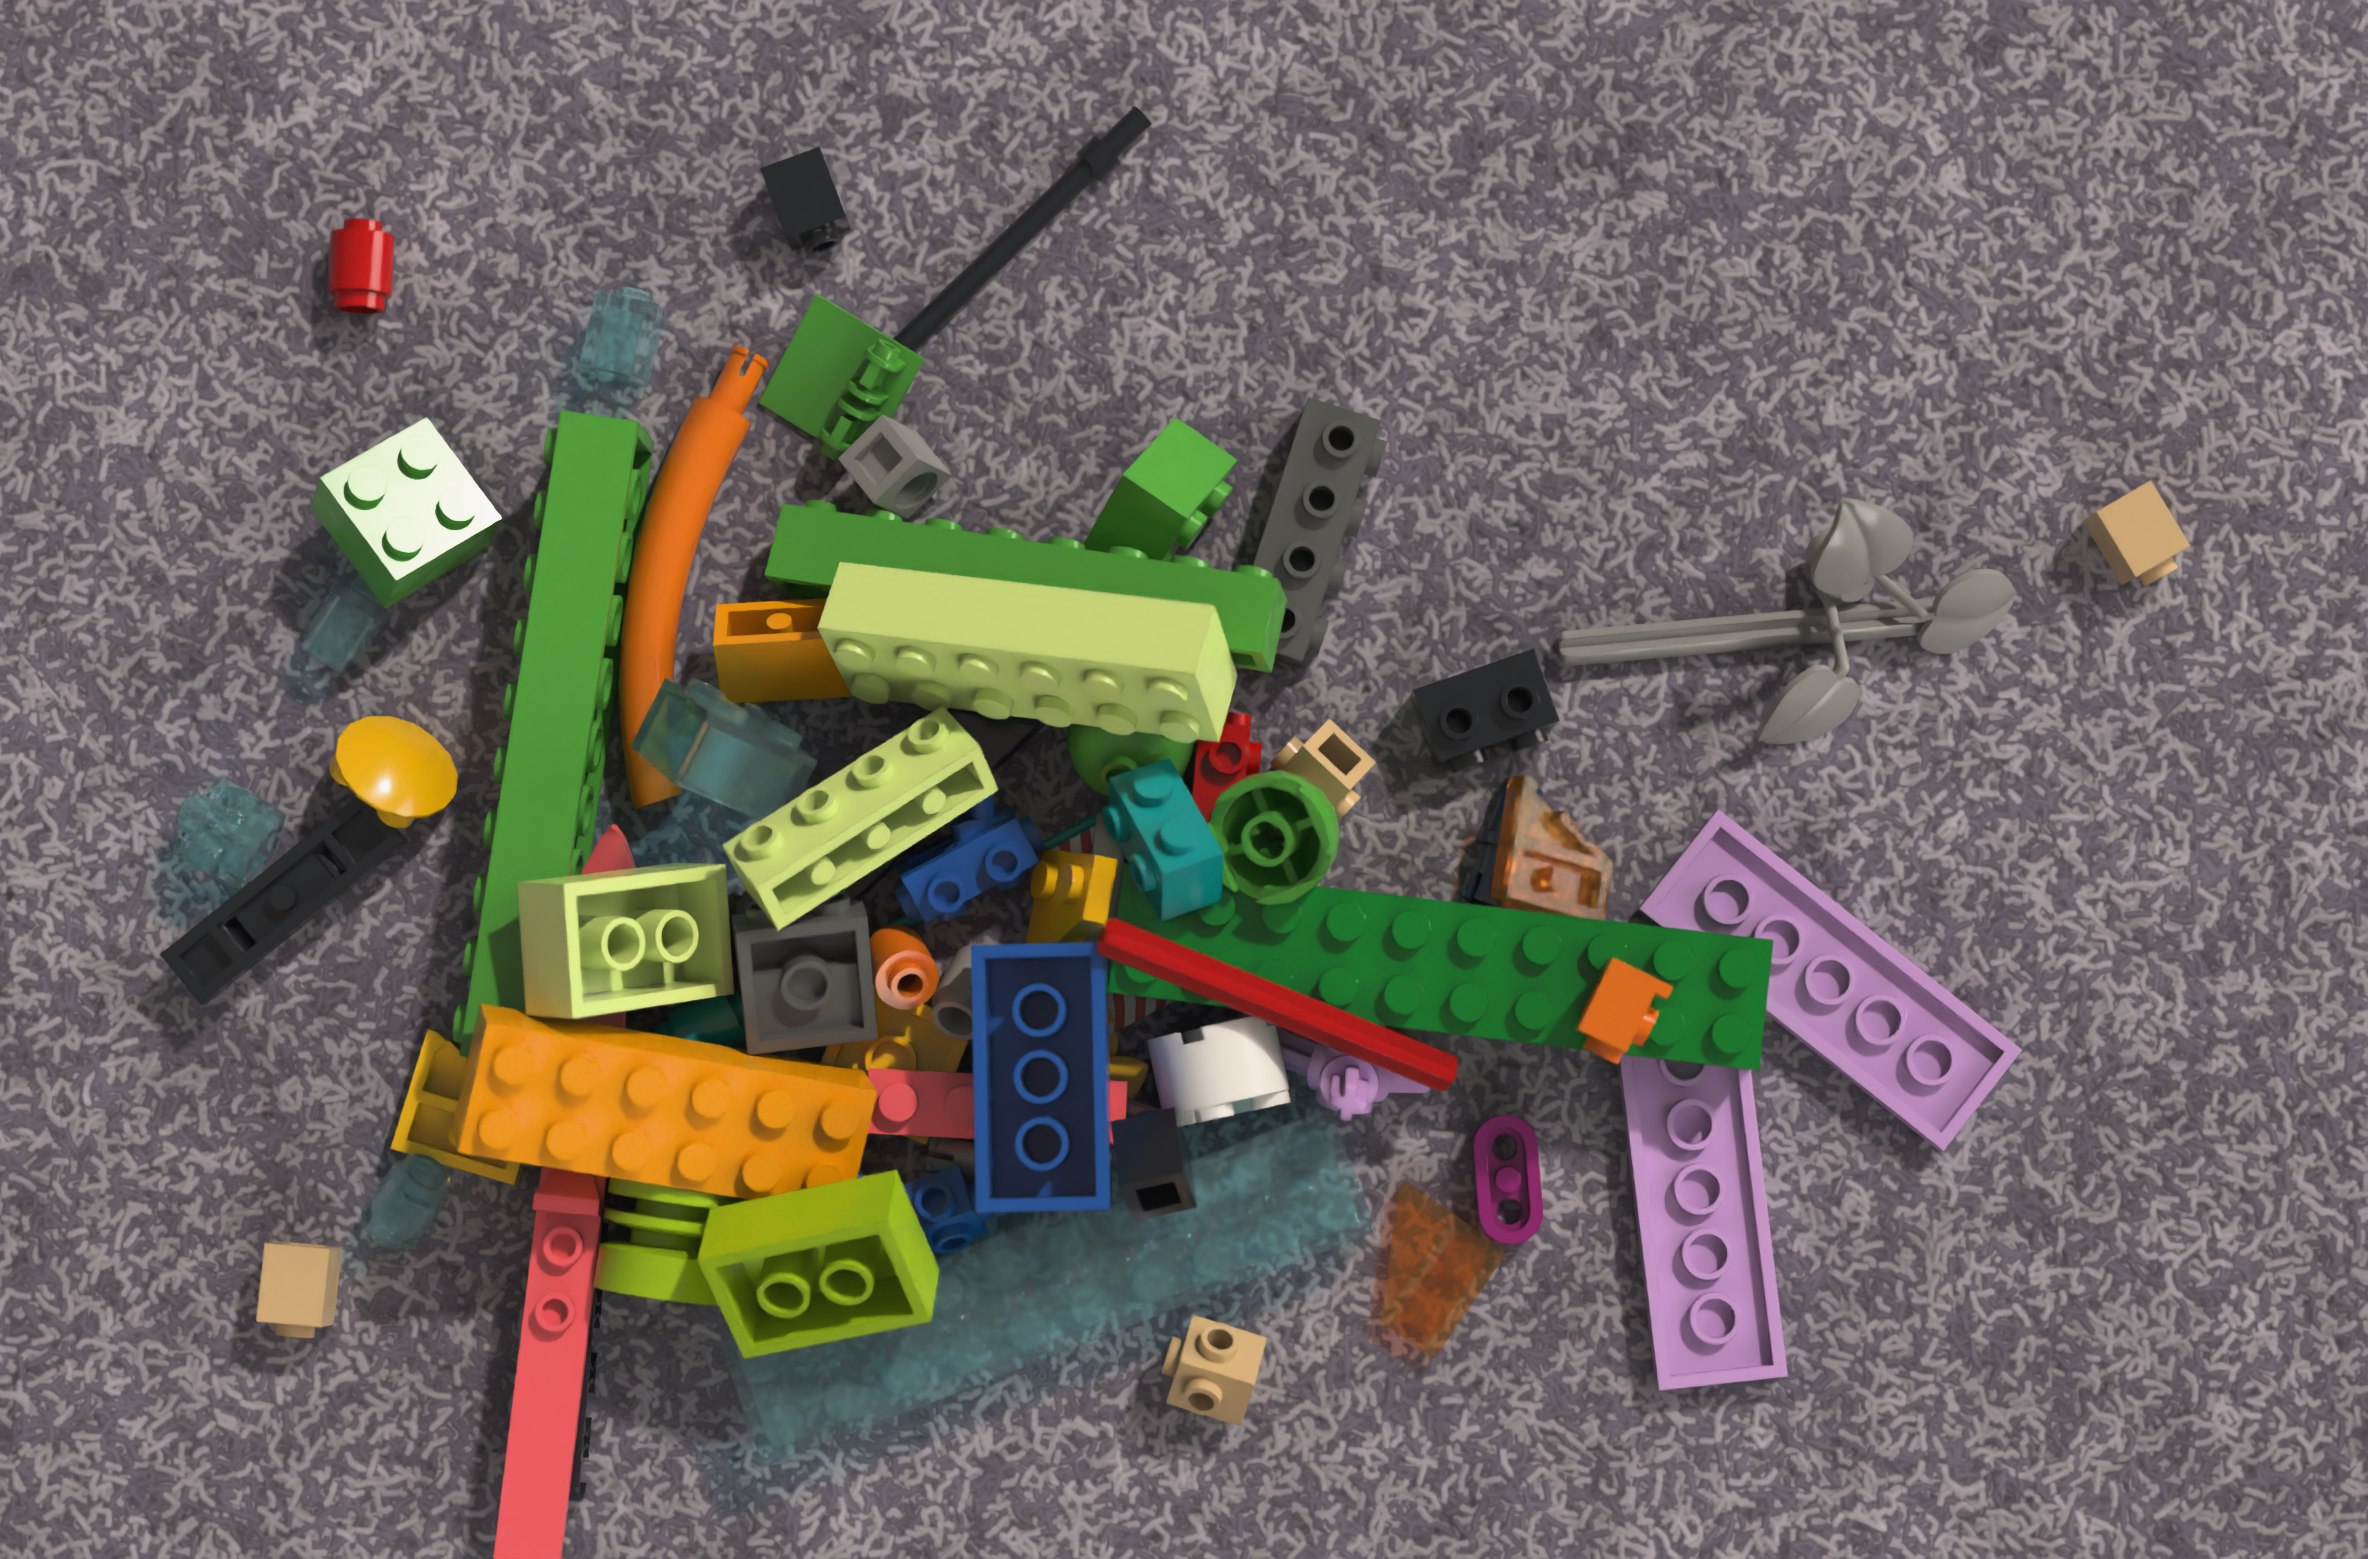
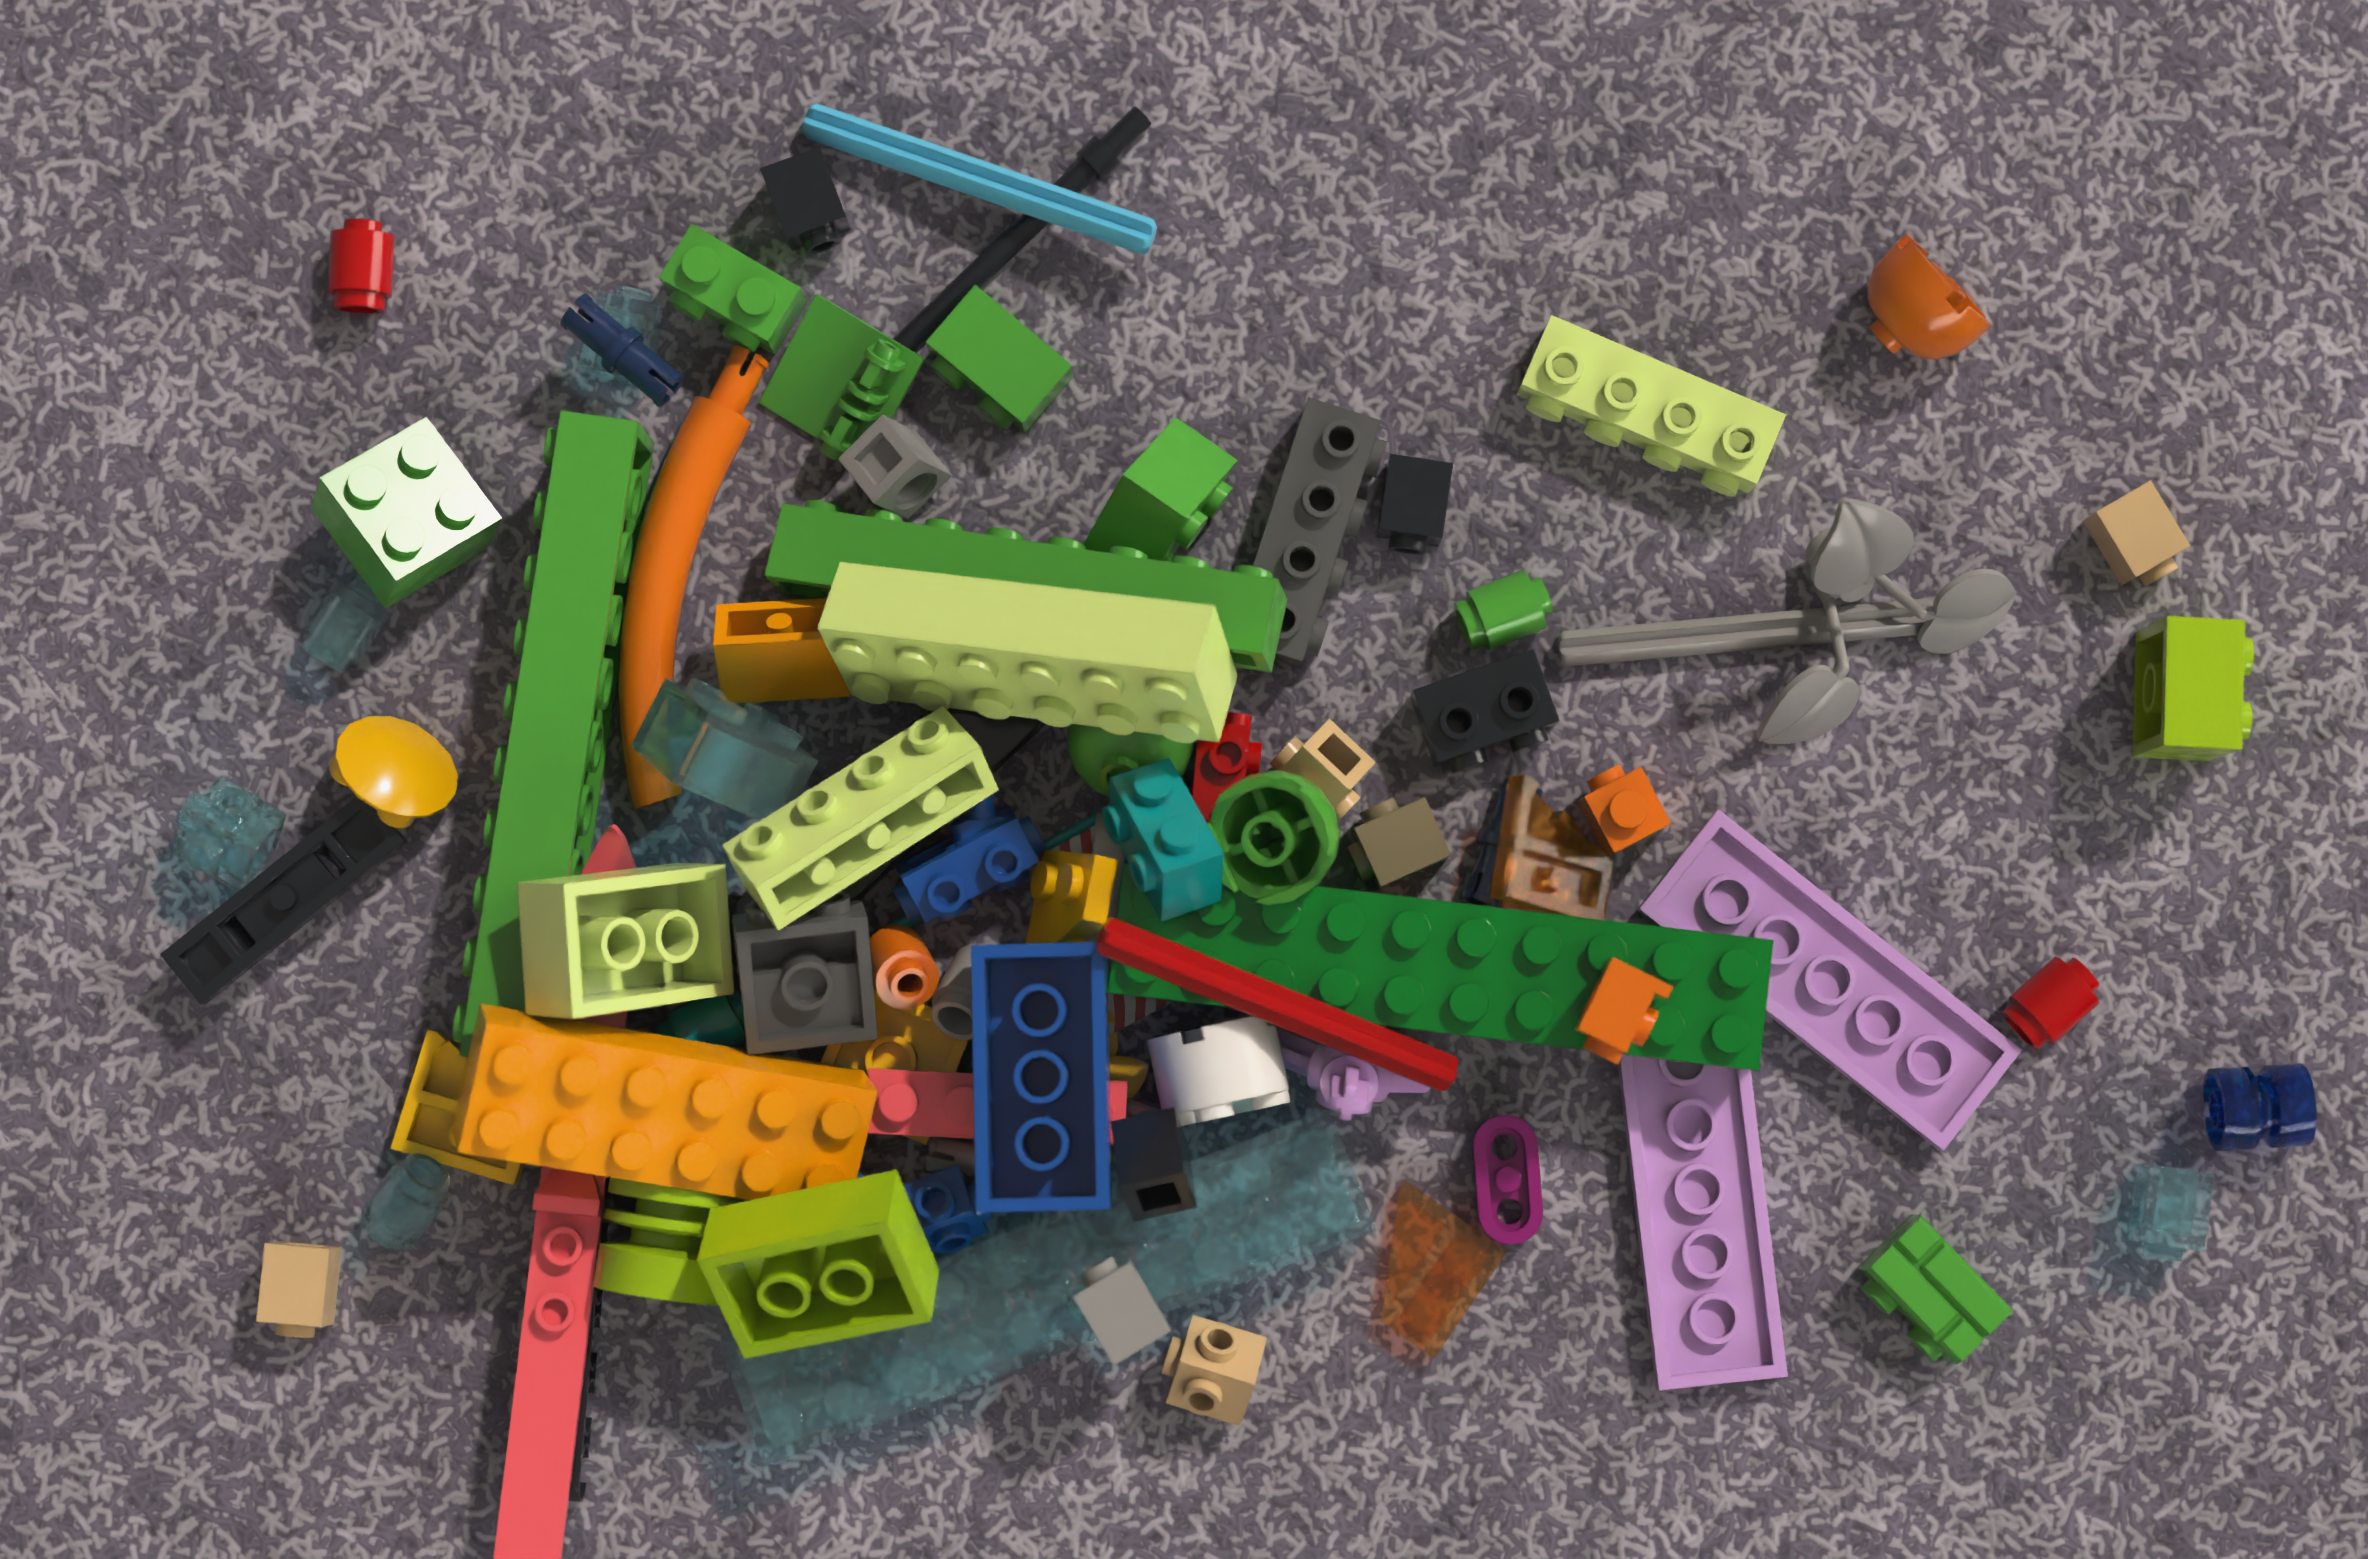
(622, 350): none -> dark blue pin
(733, 290): none -> bright green brick
(979, 178): none -> medium azure axle
(998, 361): none -> bright green brick
(1120, 1309): none -> light grey brick
(1396, 842): none -> dark tan brick
(1414, 503): none -> black brick
(1503, 611): none -> bright green brick
(1622, 809): none -> orange brick
(1650, 406): none -> yellowish green brick
(1920, 305): none -> orange cylinder
(1932, 1291): none -> bright green brick
(2052, 1002): none -> red brick
(2169, 1210): none -> clear light blue brick
(2191, 688): none -> lime brick
(2269, 1106): none -> clear blue wheel

